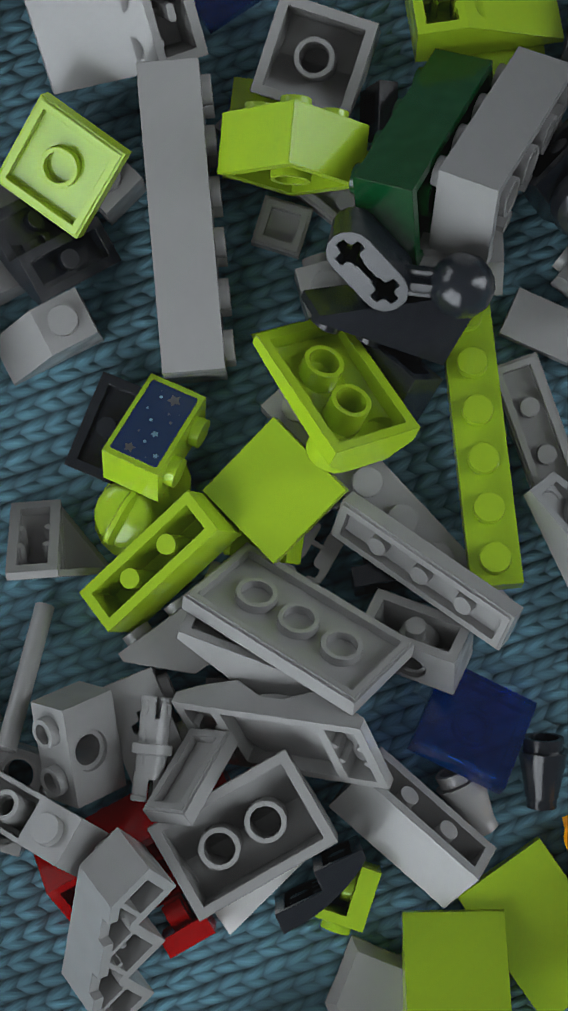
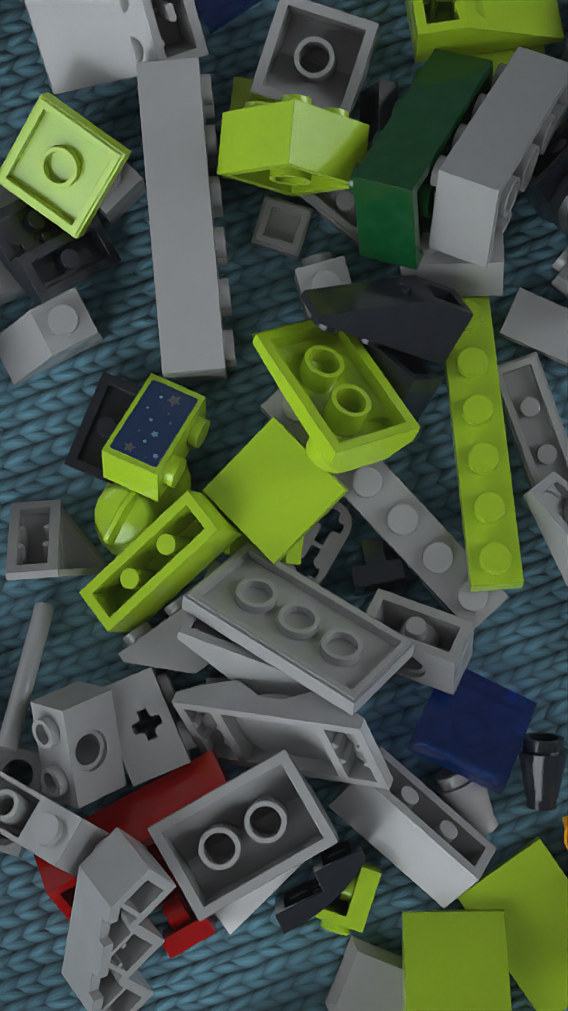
(151, 746): light grey pin -> none
(190, 777): light grey tile -> none
(384, 273): black beam -> none
(426, 570): light grey tile -> none

